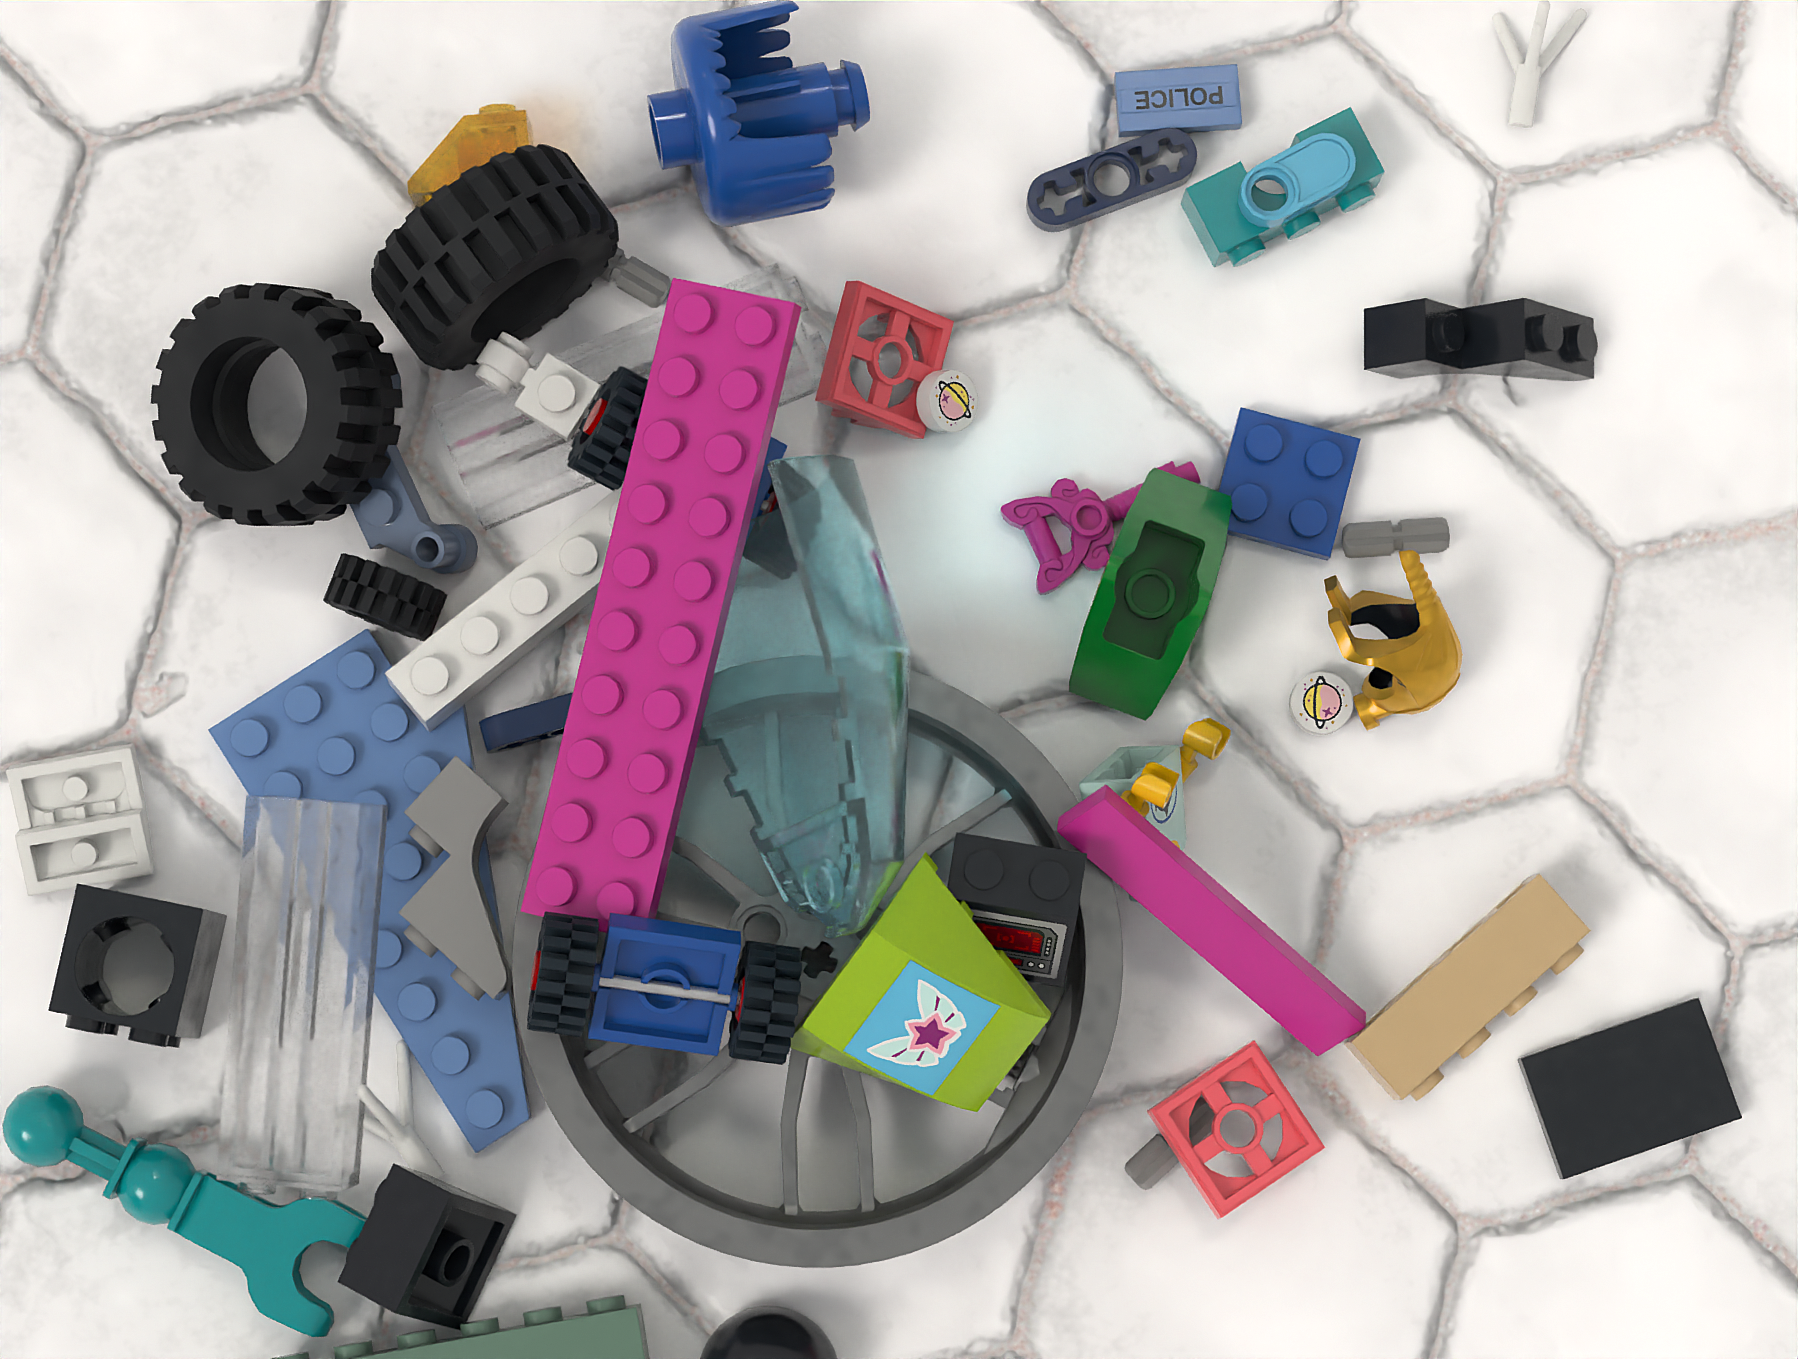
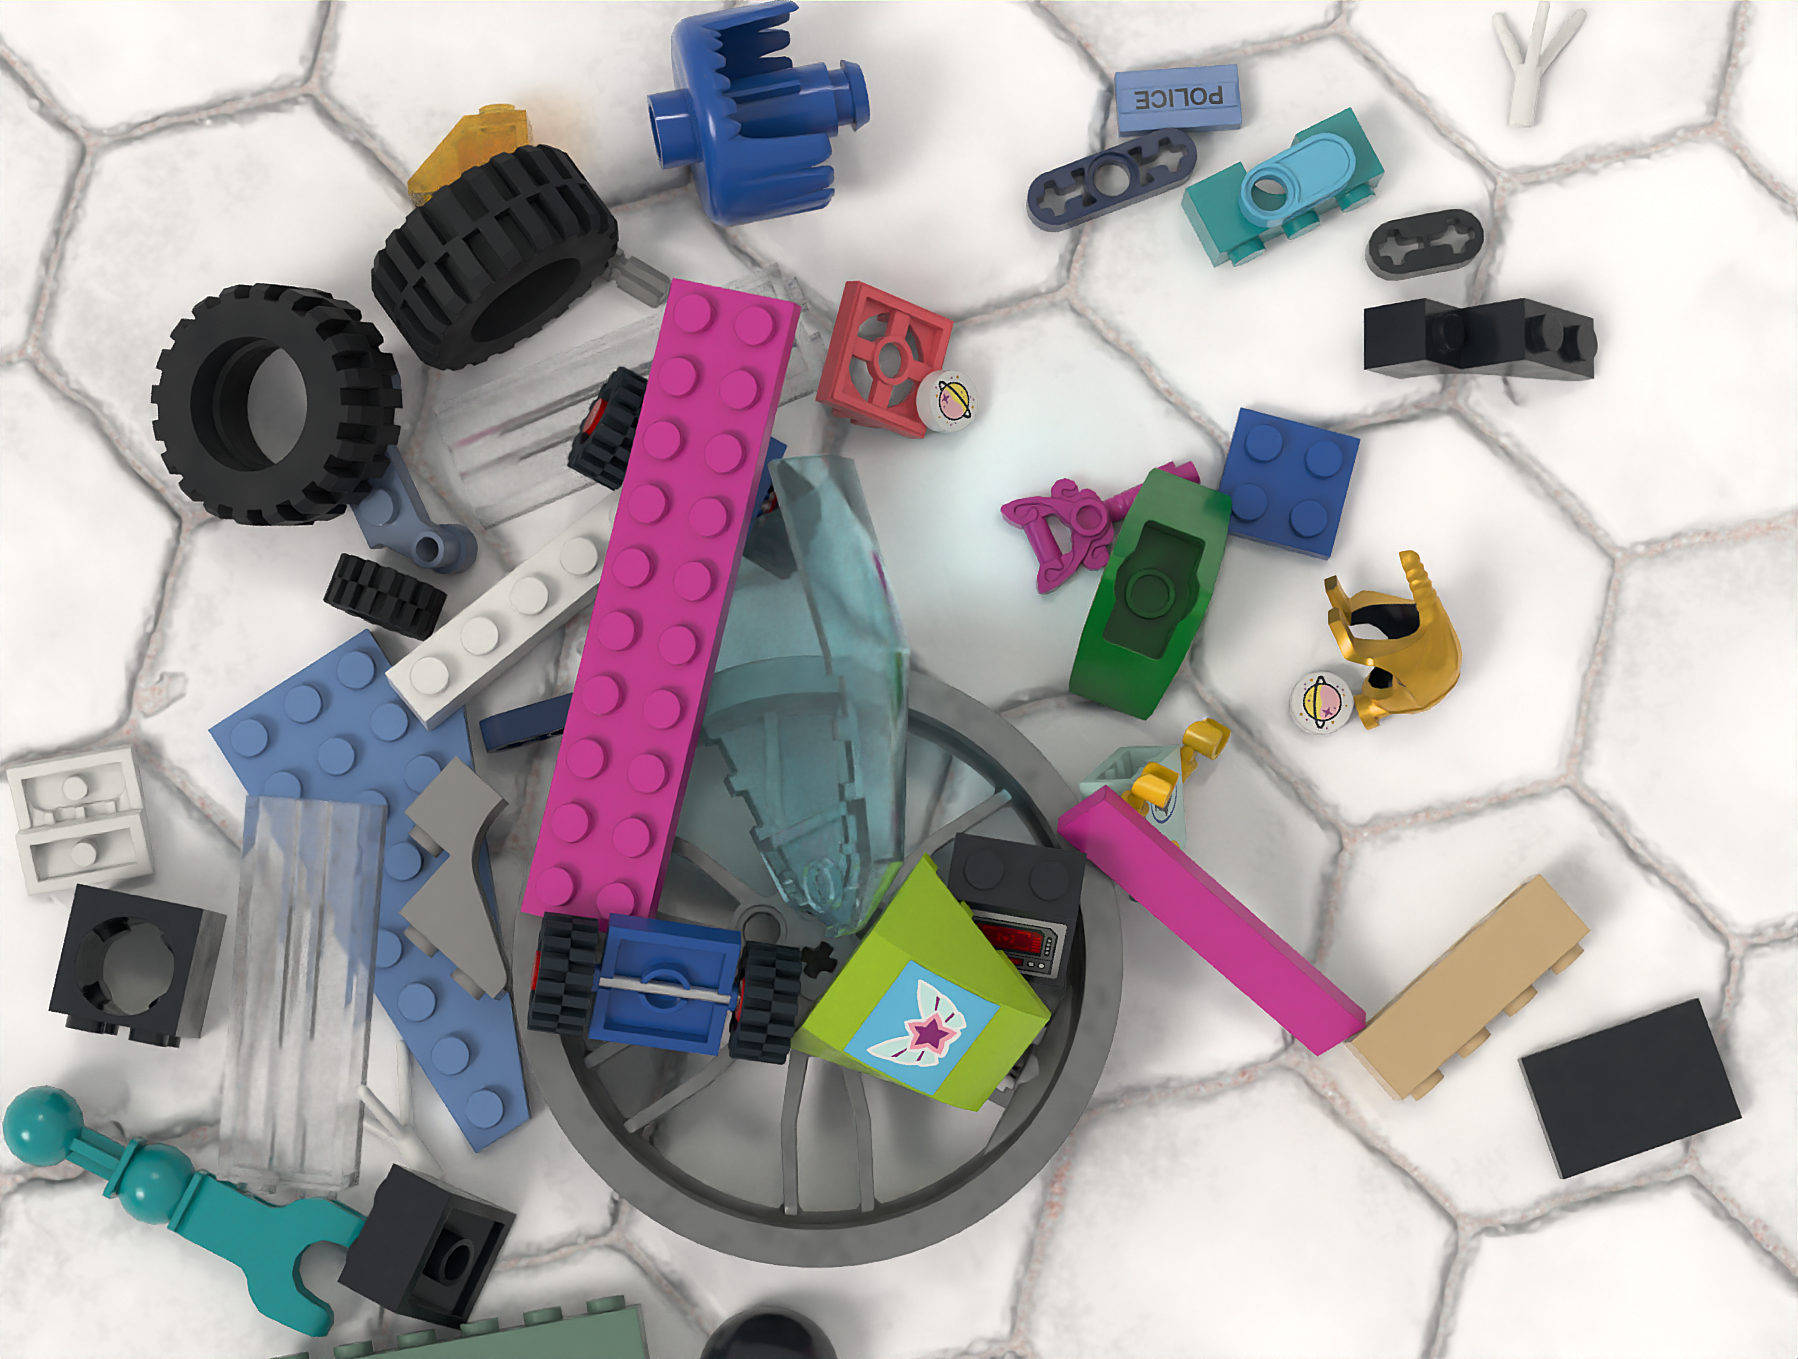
(551, 395): white plate -> none
(1158, 1158): light grey piece -> none
(1298, 1137): coral piece -> none
(1382, 537): light grey piece -> none
(1422, 230): none -> black beam

